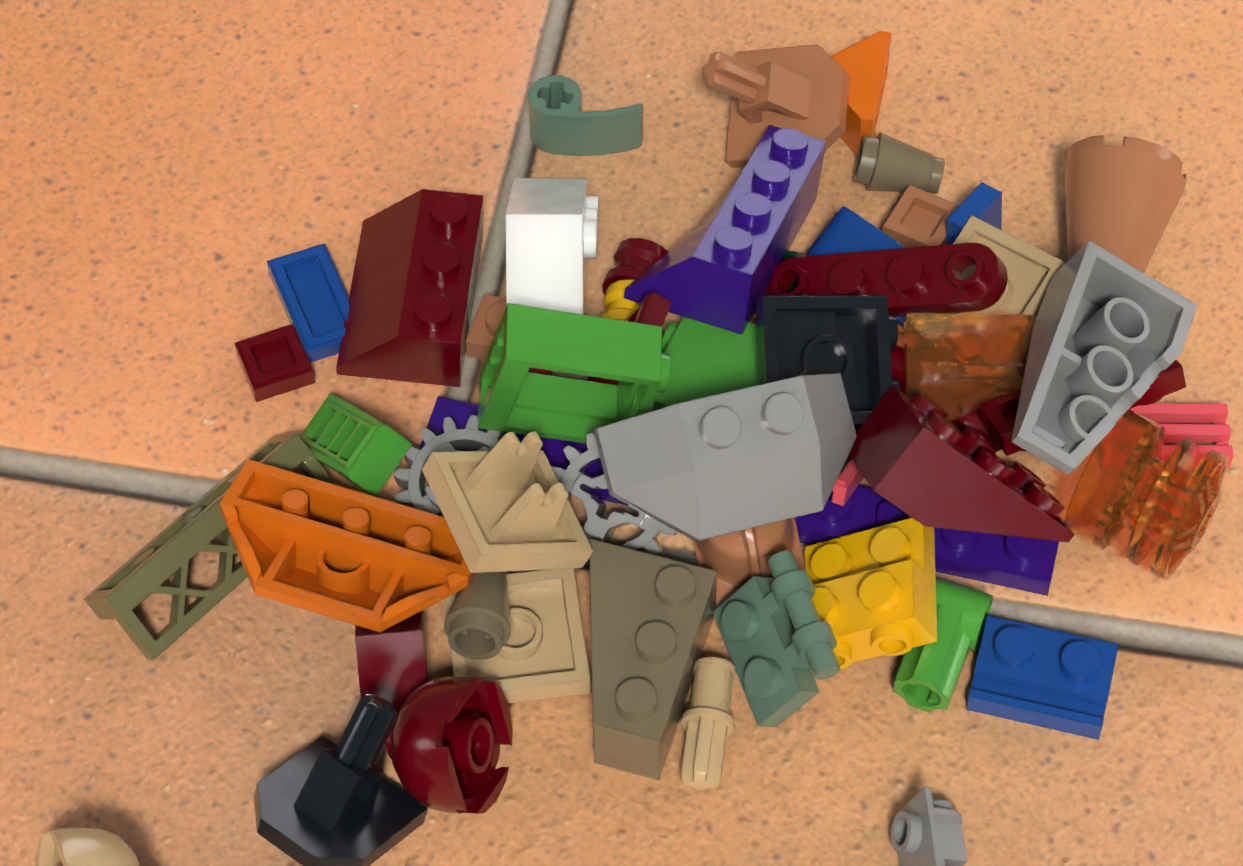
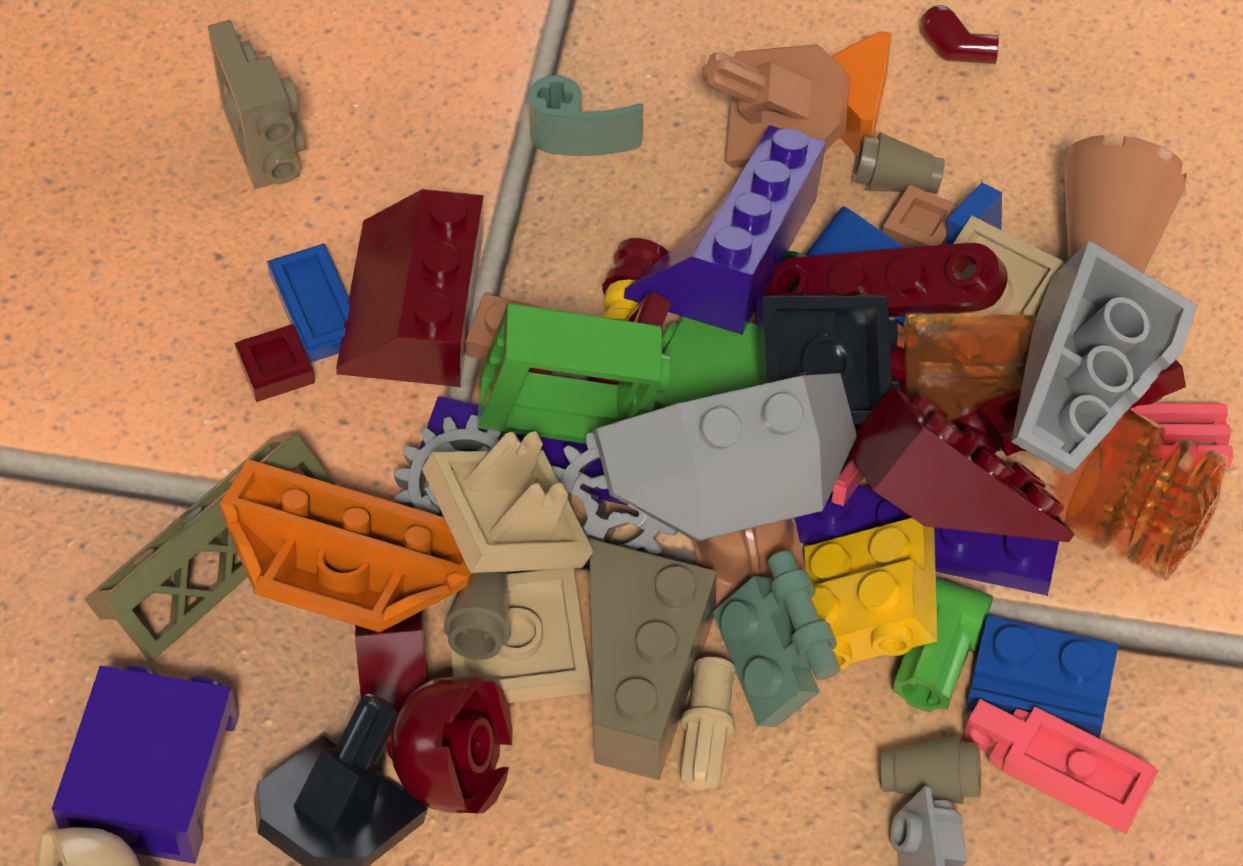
(145, 759): none -> dark purple panel
(257, 108): none -> dark tan plate
(354, 444): bright green slope -> none
(547, 242): white wedge -> none
(945, 765): none -> dark tan cone
(954, 41): none -> dark red arm
(1063, 762): none -> coral hinge

